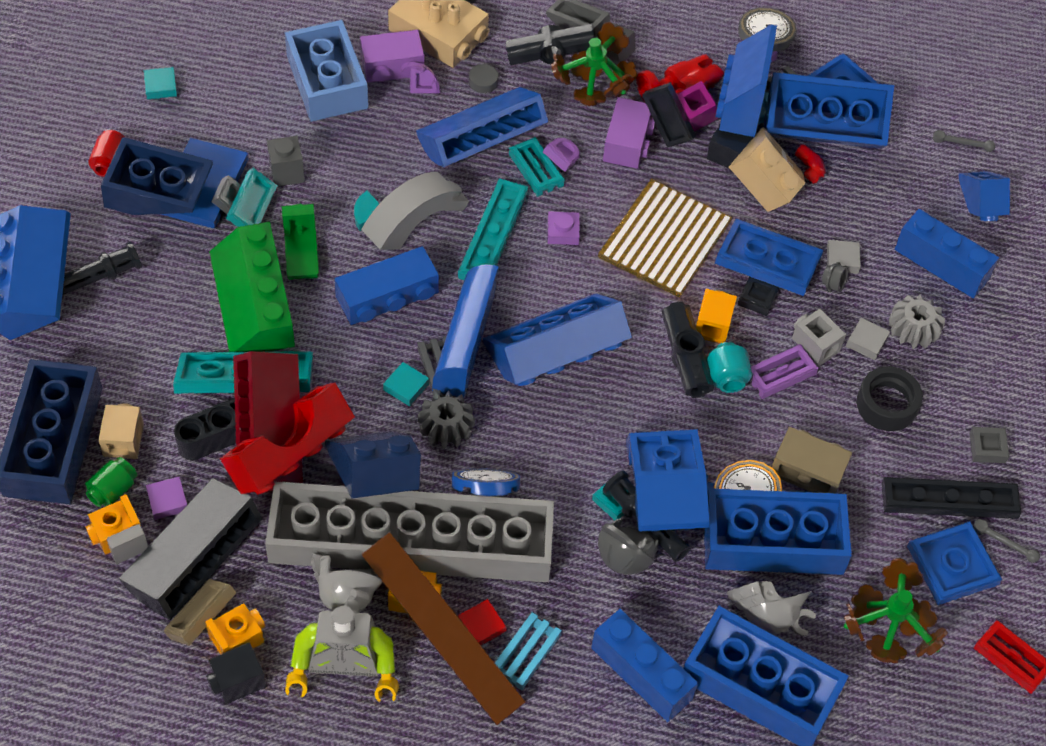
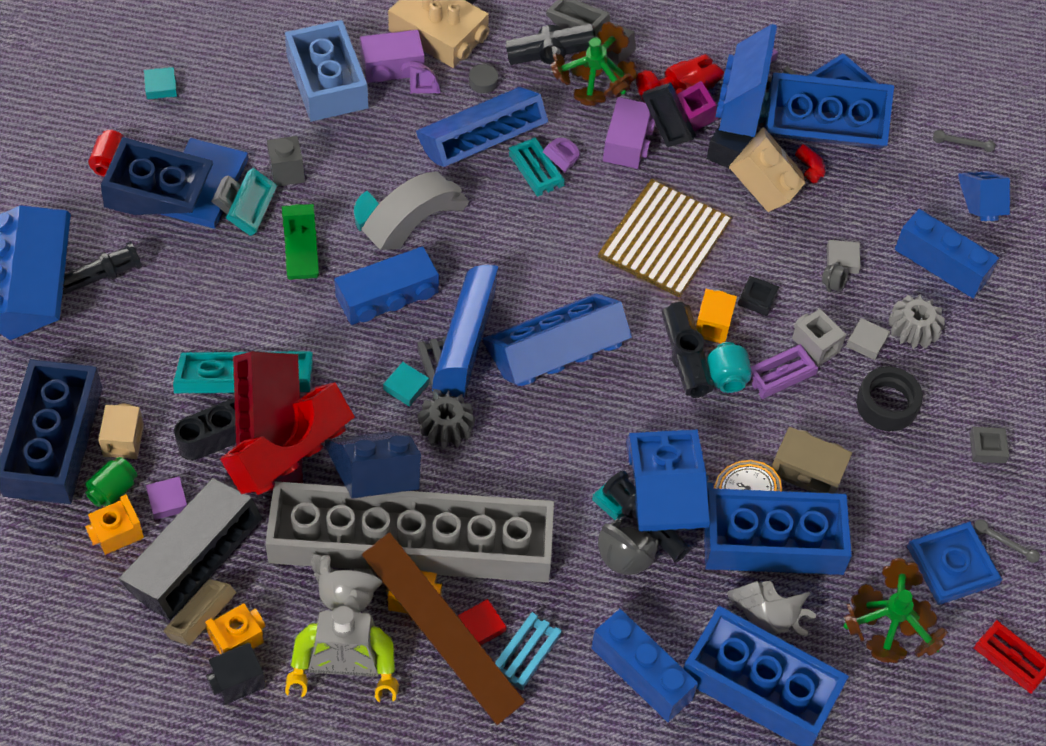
(127, 543): light grey tile -> none
(252, 291): green slope -> none
(486, 481): blue tile -> none
(494, 226): teal tile -> none
(563, 228): medium lavender plate -> none
(760, 18): tile -> none
(769, 257): blue tile -> none
(951, 498): black tile -> none

